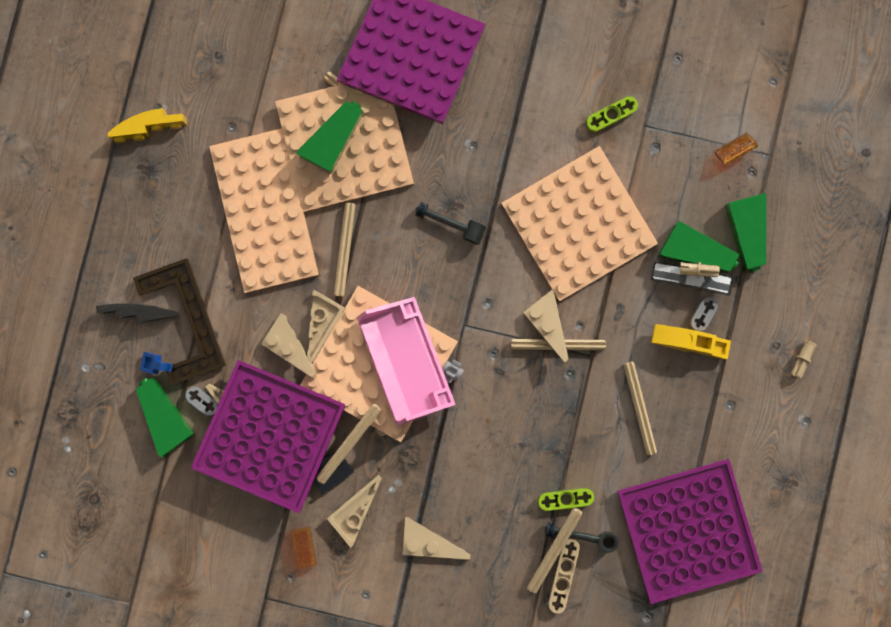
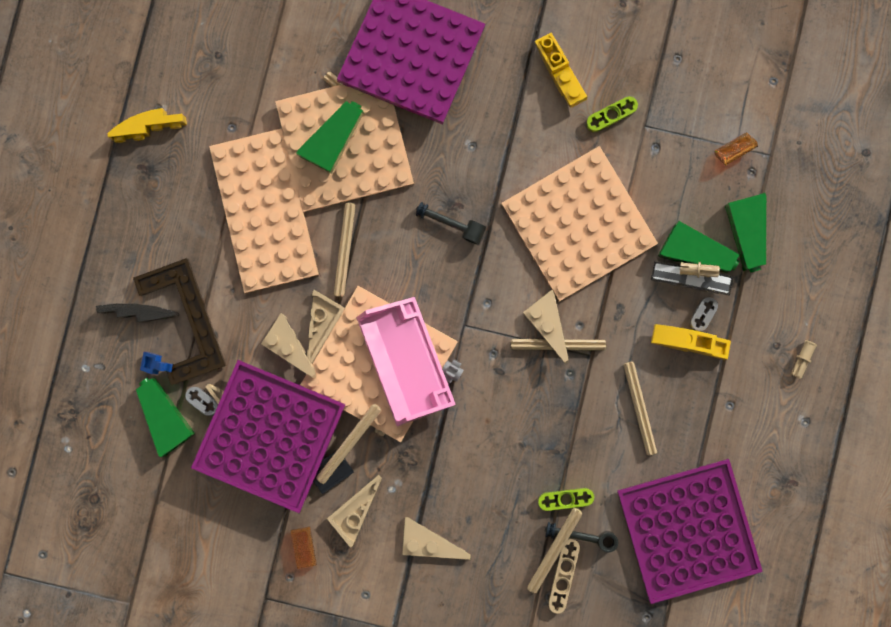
(560, 70): none -> yellow slope

